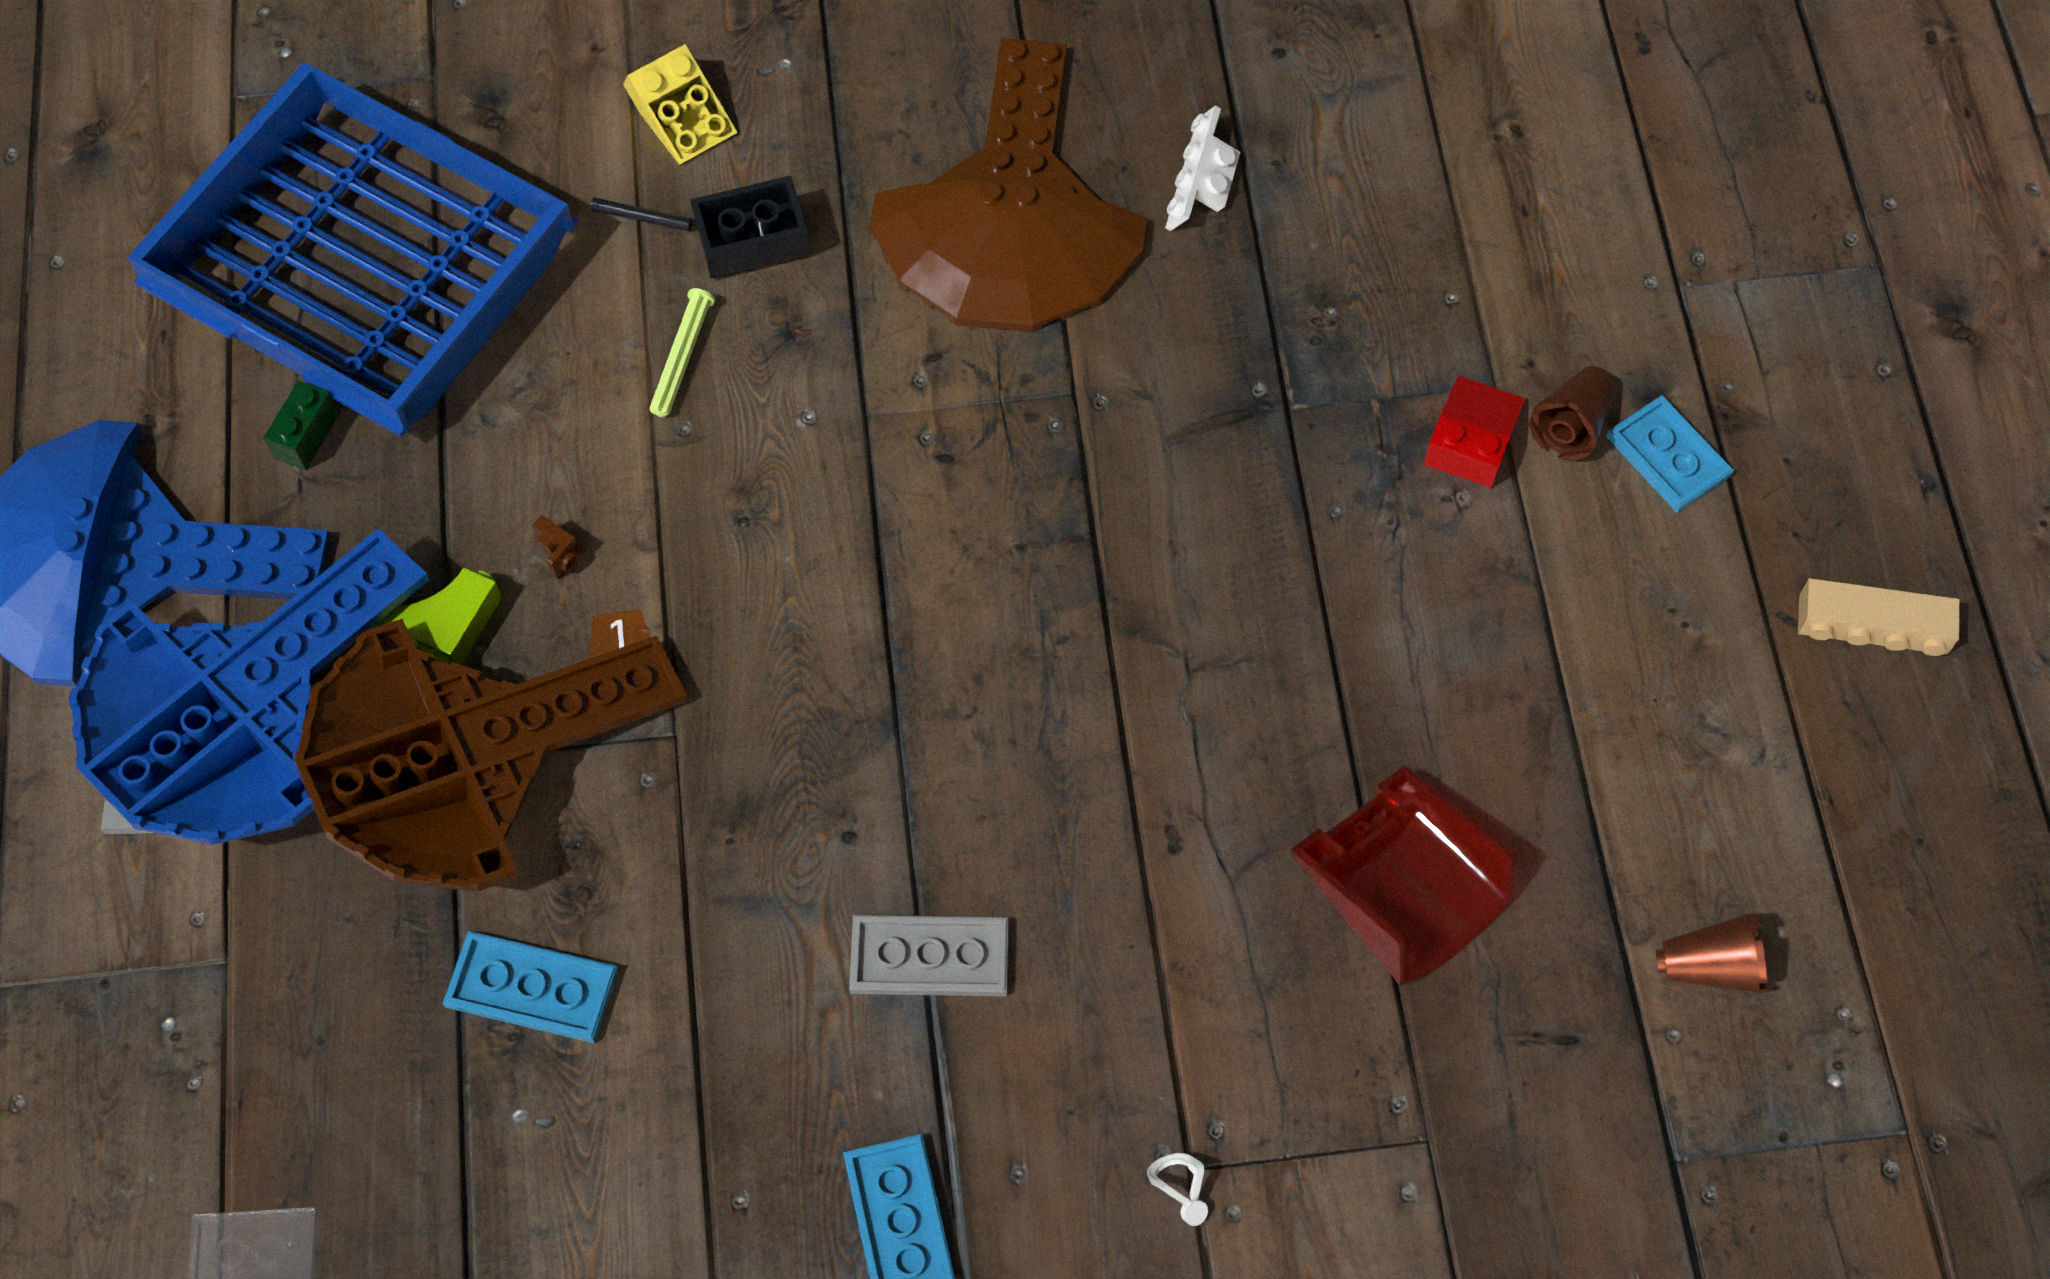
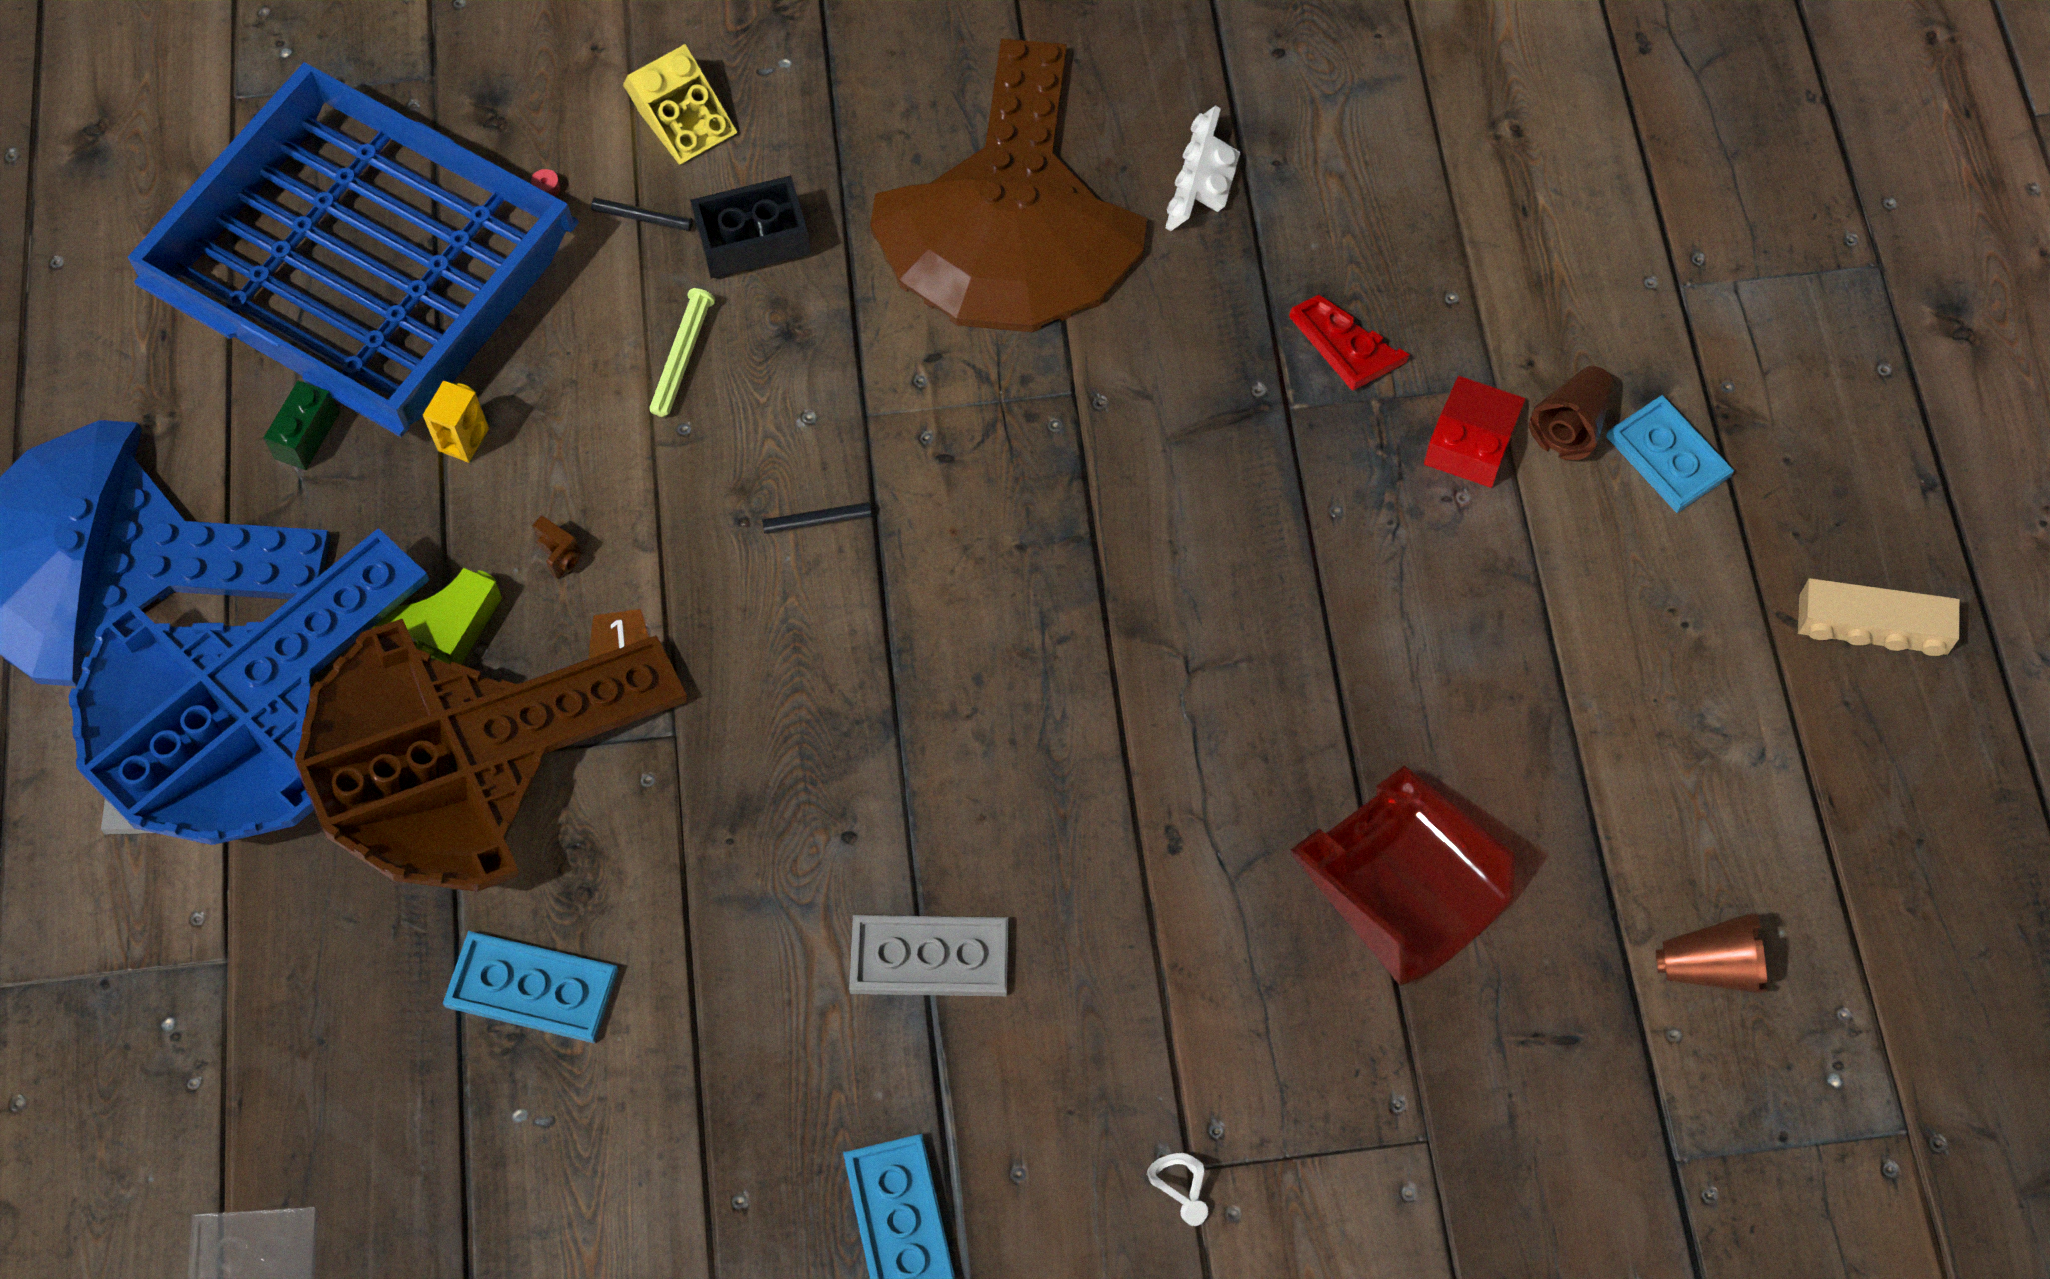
(456, 420): none -> yellow brick
(547, 181): none -> coral piece
(816, 517): none -> black bar
(1347, 347): none -> red wing

